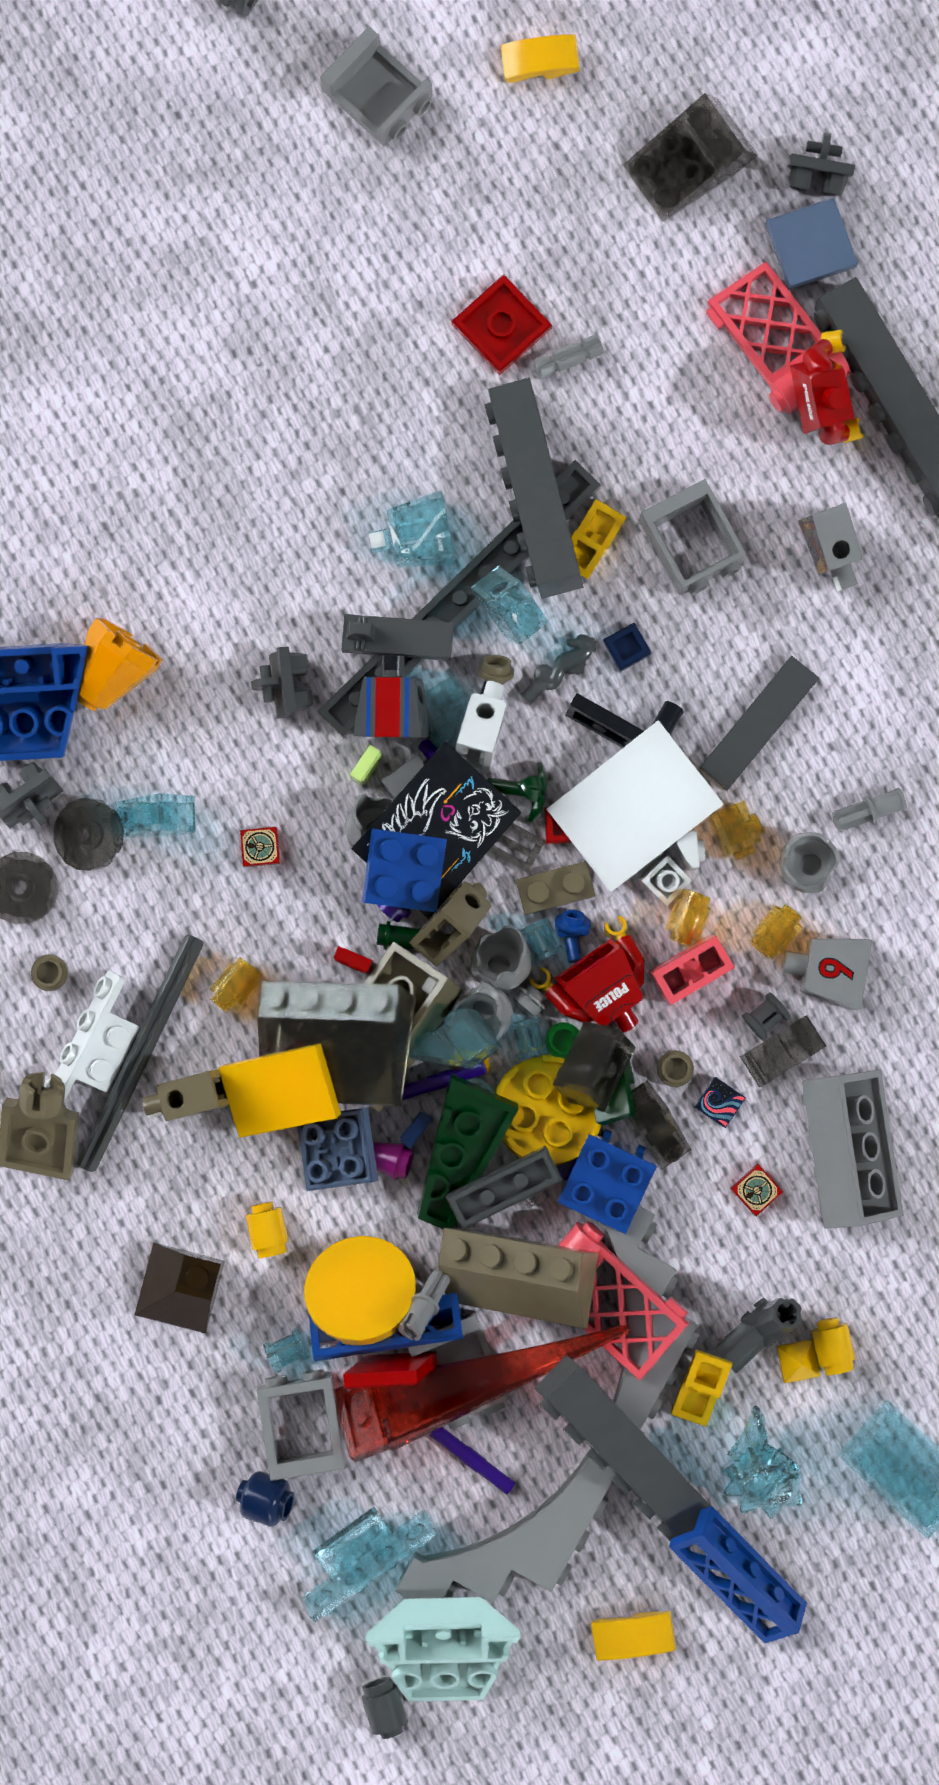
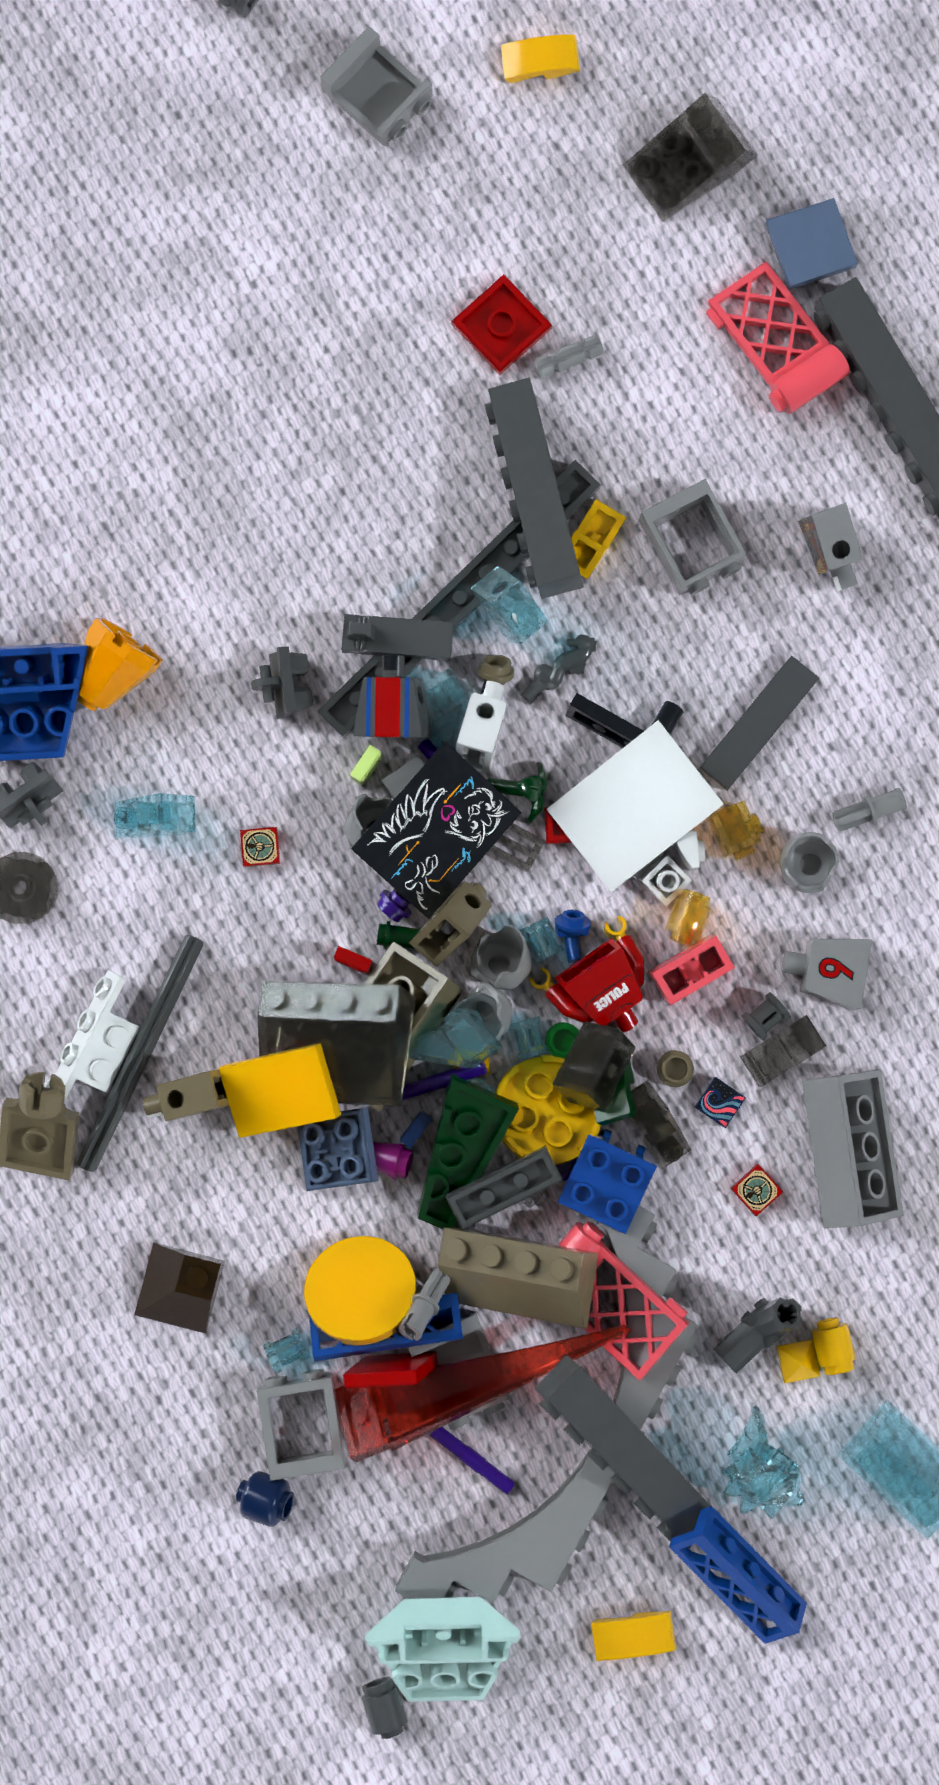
(49, 972): dark tan plate -> none
(103, 829): clear smoke plate -> none
(235, 985): clear yellow brick -> none
(267, 1230): yellow brick -> none
(361, 1555): clear light blue bracket -> none
(404, 870): blue plate -> none
(417, 533): clear light blue torso -> none
(530, 1000): light grey plate -> none
(555, 888): dark tan plate -> none
(627, 647): dark blue tile -> none
(701, 1387): yellow slope -> none
(776, 931): clear yellow brick -> none
(824, 392): red torso -> none
(836, 172): dark grey hips -> none

